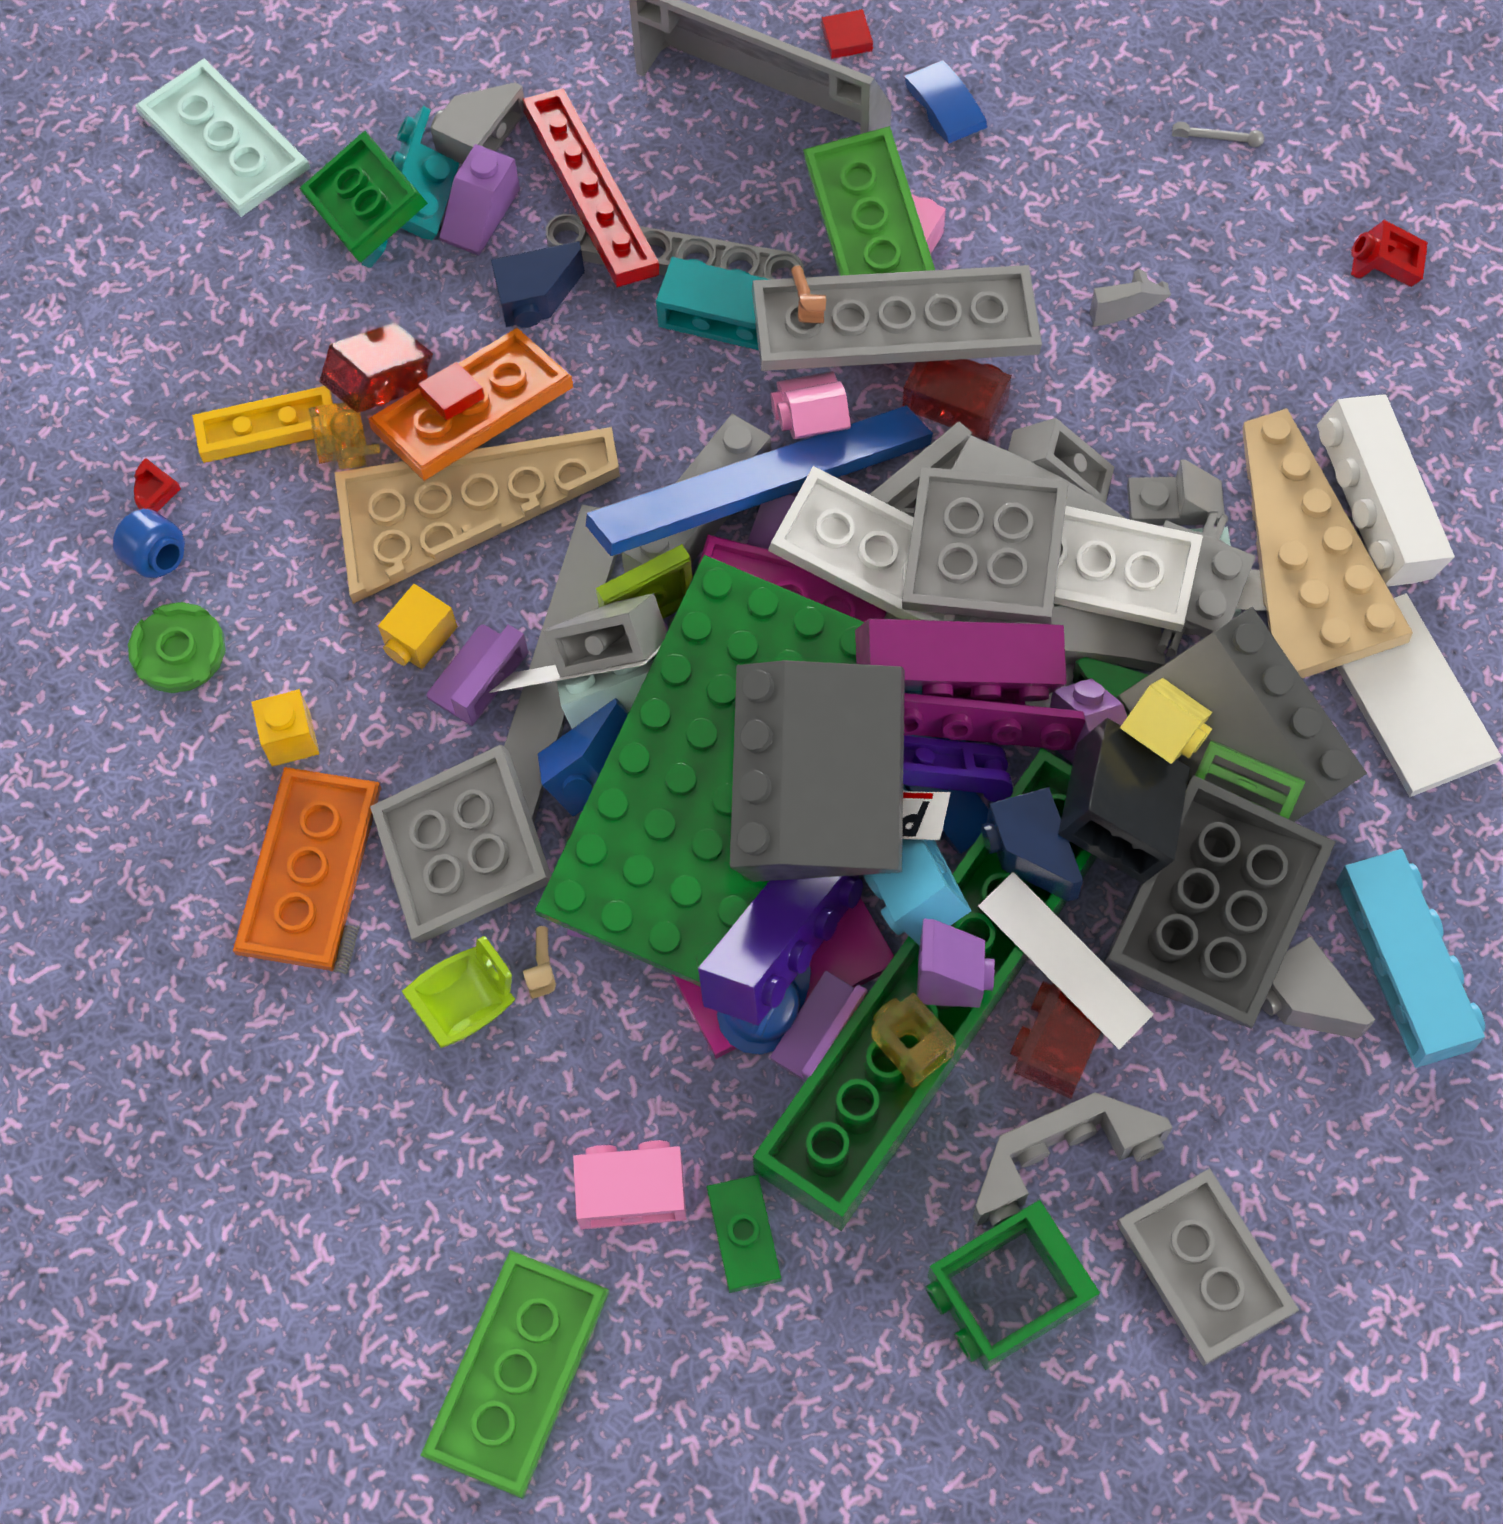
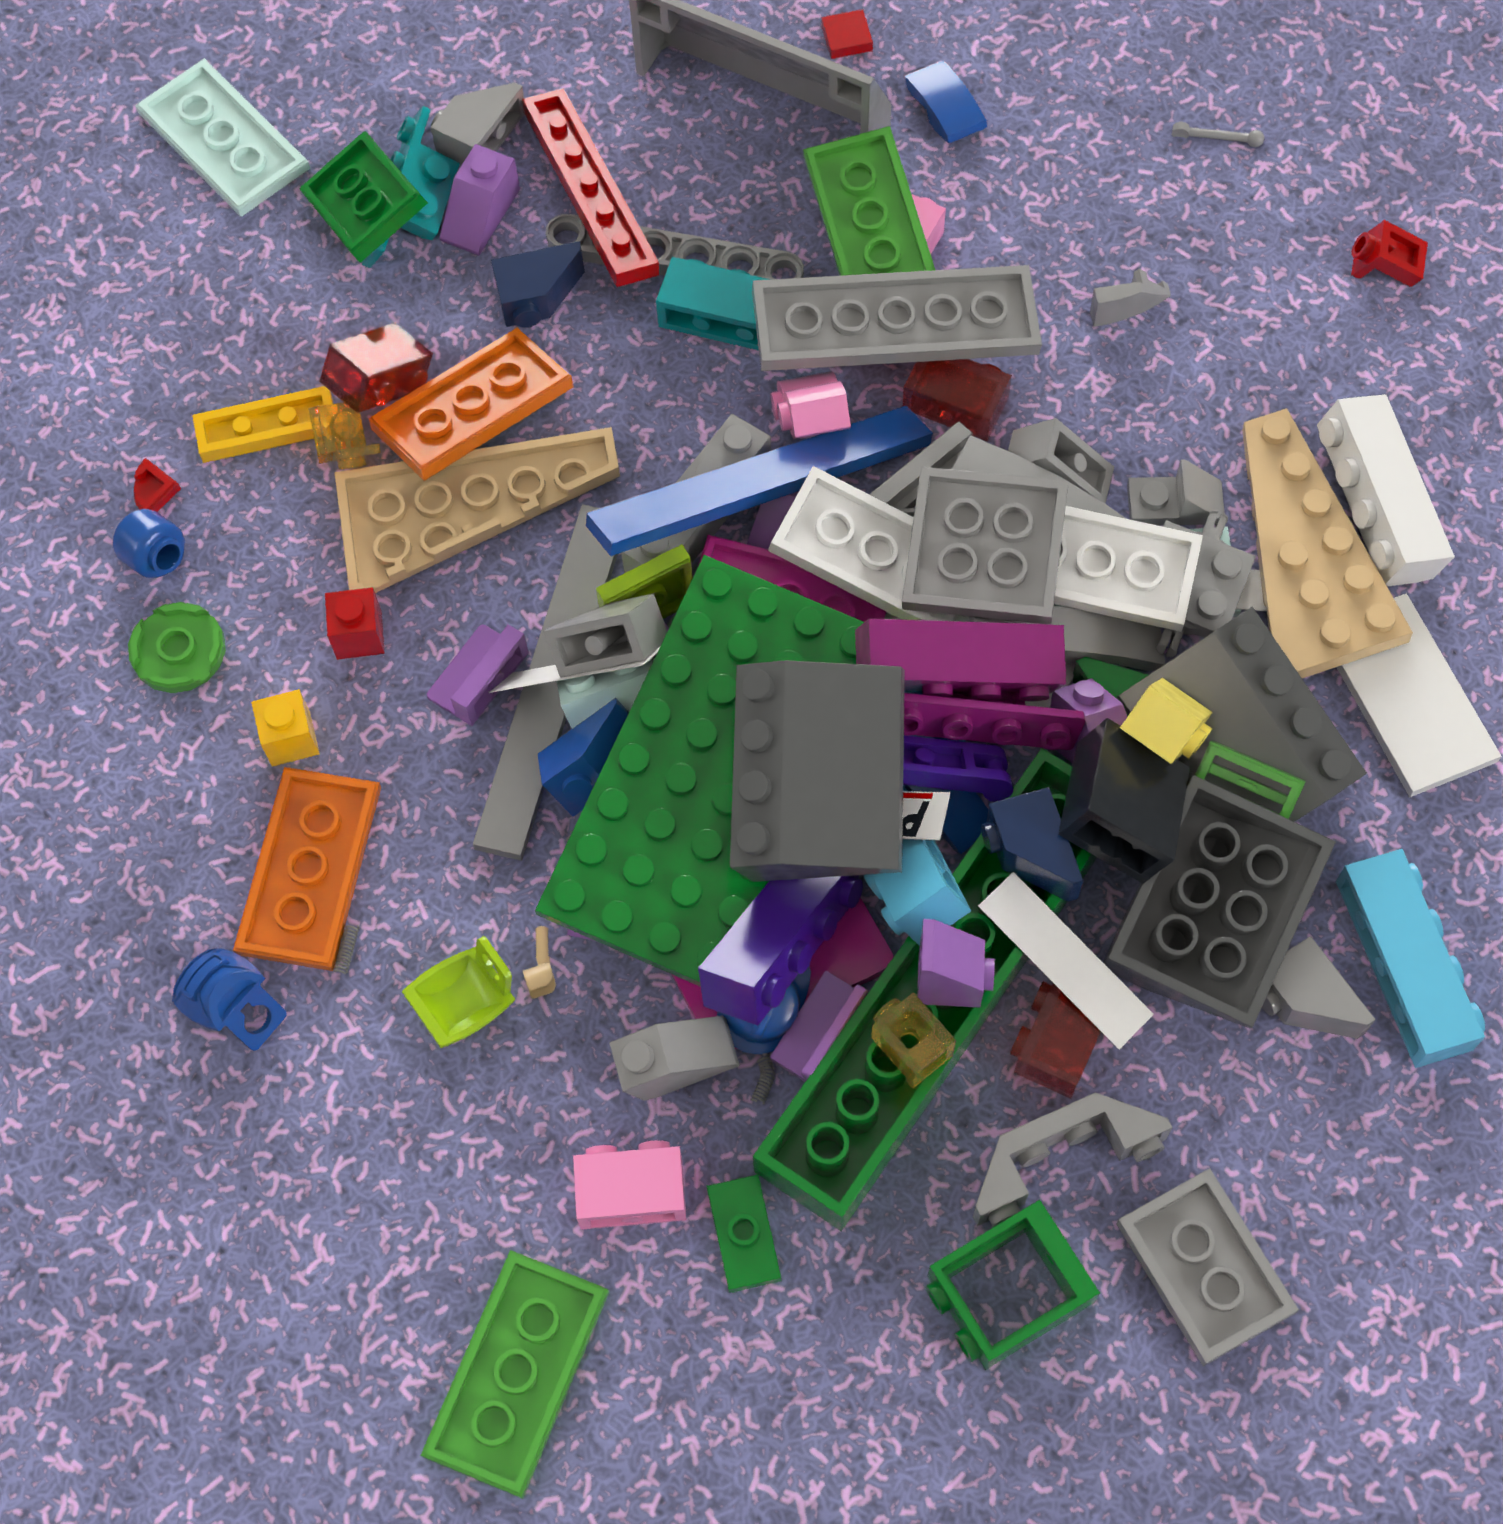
(218, 987): none -> blue piece
(354, 623): none -> red brick
(416, 627): yellow brick -> none
(451, 391): tile -> none
(460, 844): light grey plate -> none
(673, 1056): none -> light grey slope
(762, 1071): none -> light grey leg
(810, 306): nougat hand -> none

